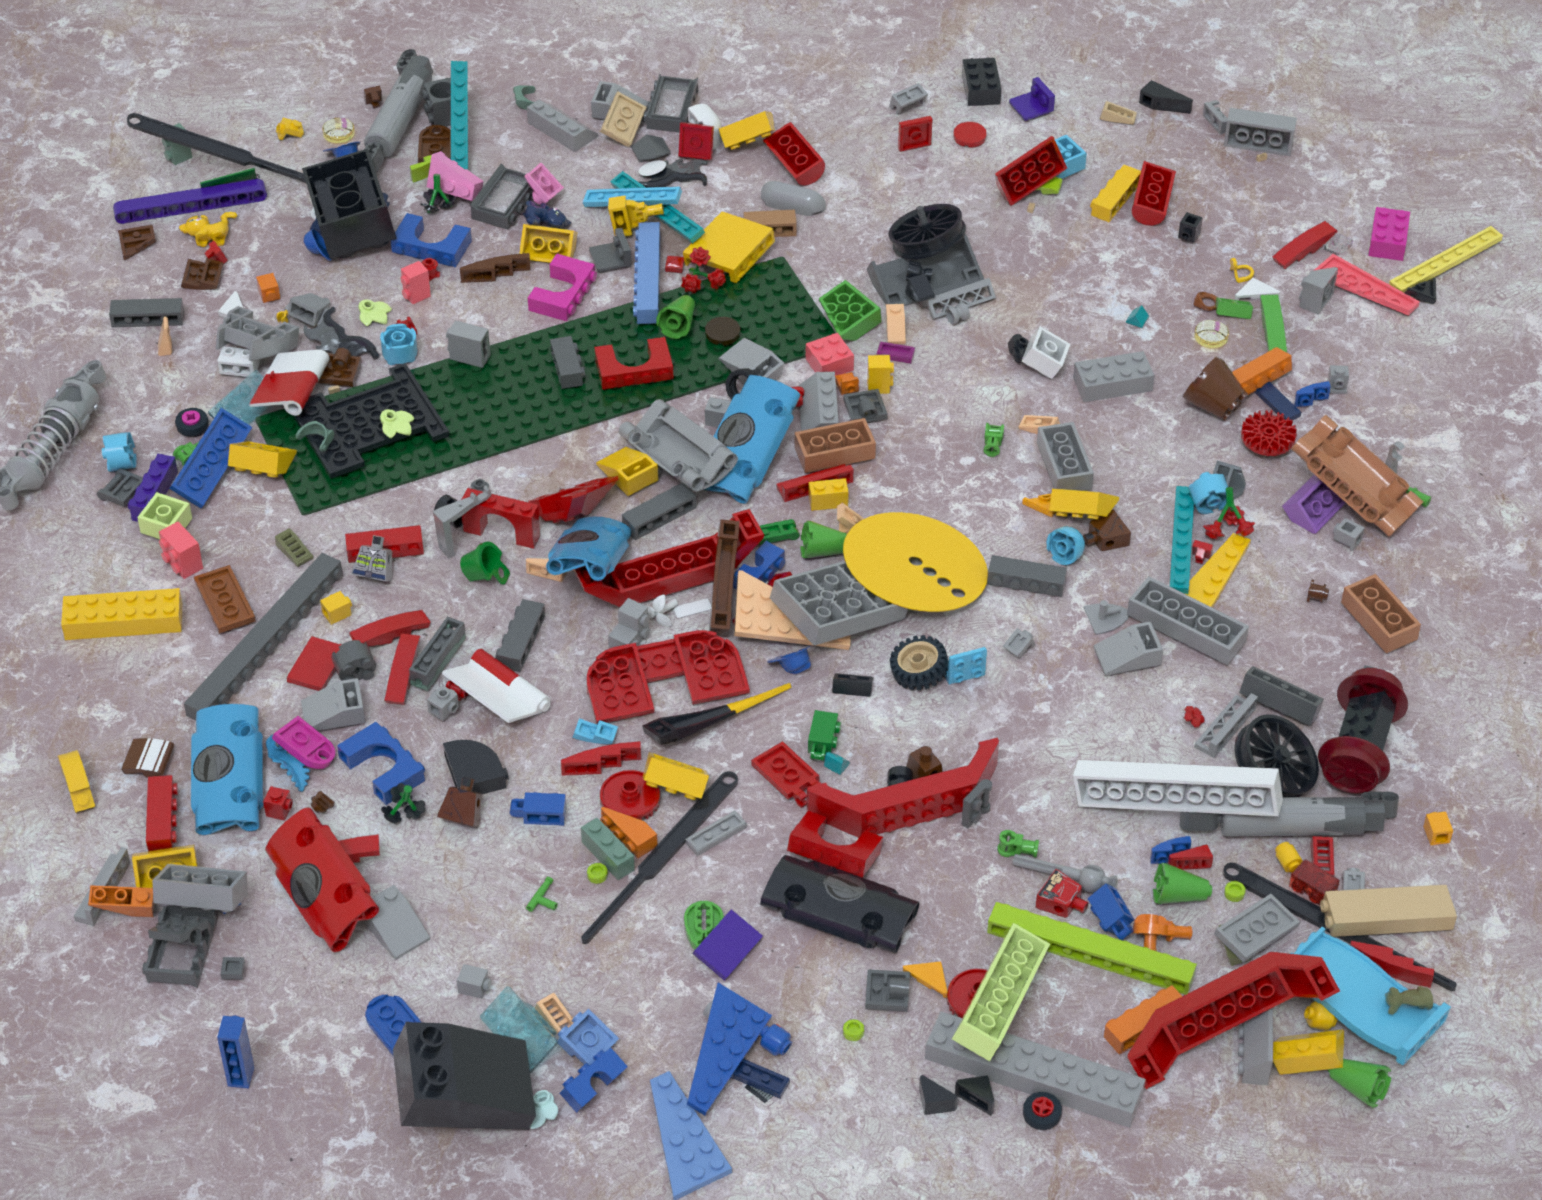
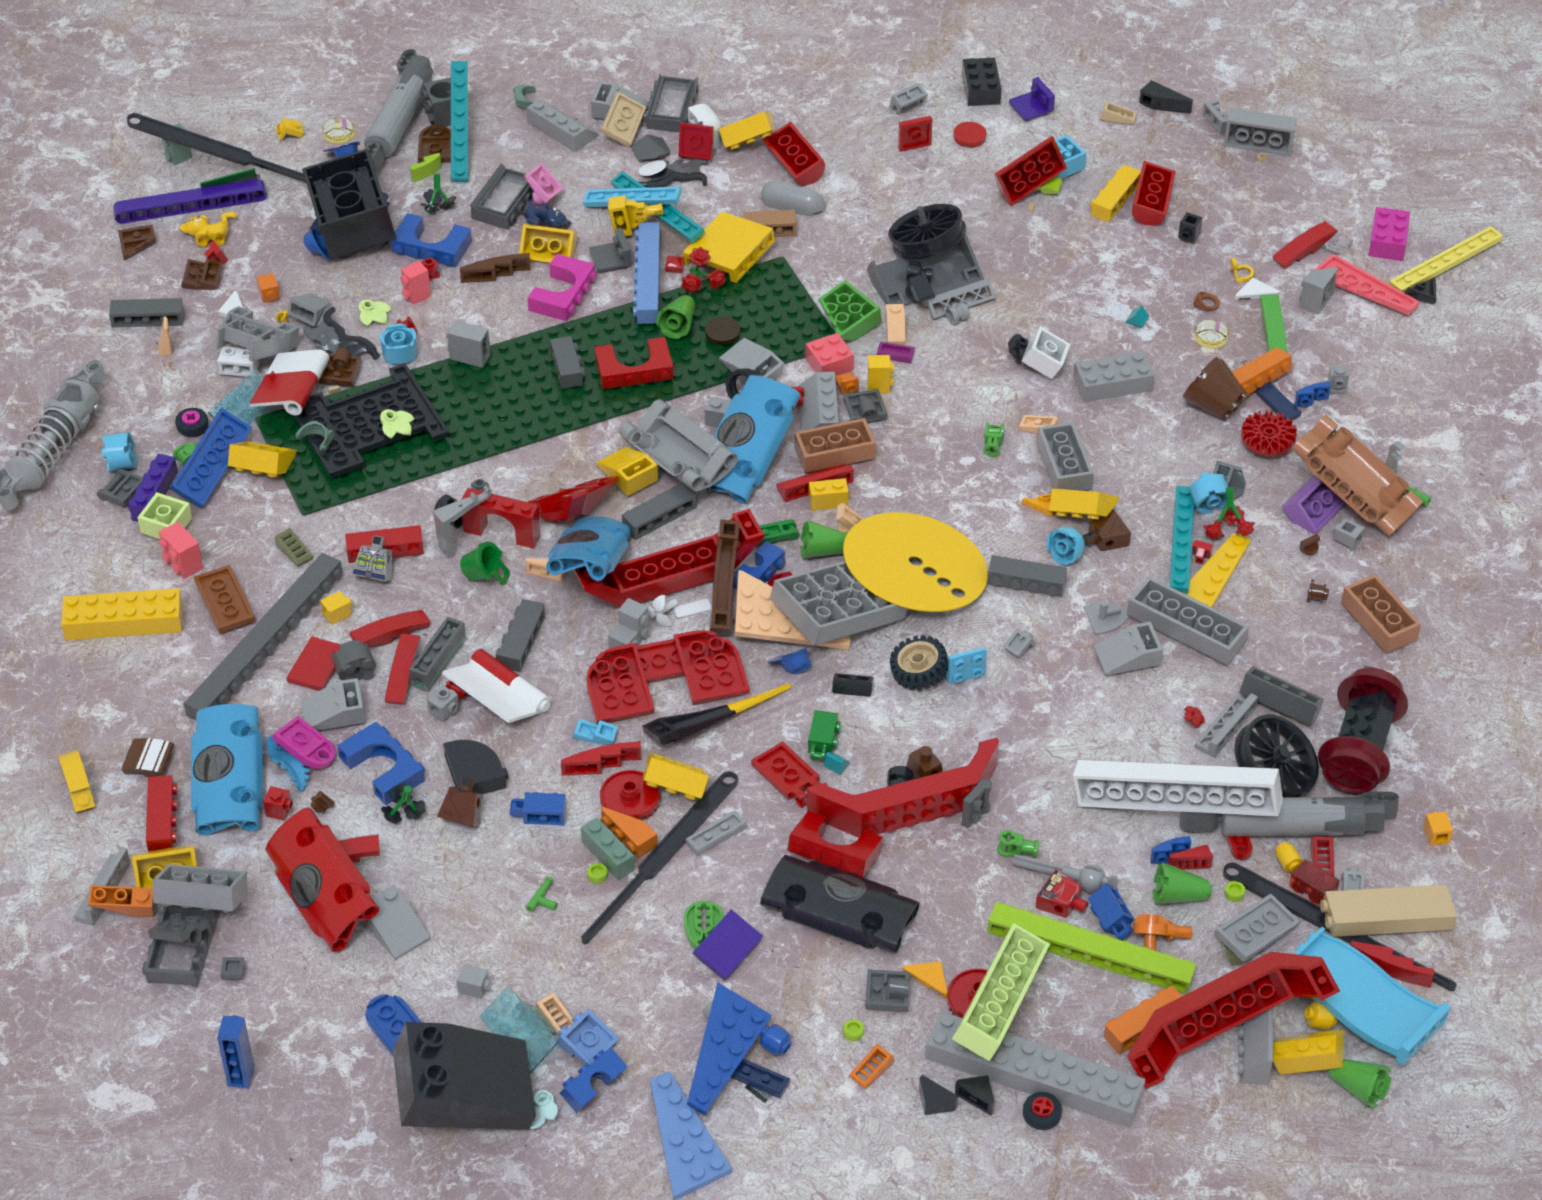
(373, 96): reddish brown tile -> none
(453, 178): bright pink wedge -> none
(877, 1050): none -> orange slope
(1234, 308): bright green slope -> none
(1240, 846): none -> red plate
(1310, 545): none -> reddish brown plate
(1418, 997): olive animal -> none

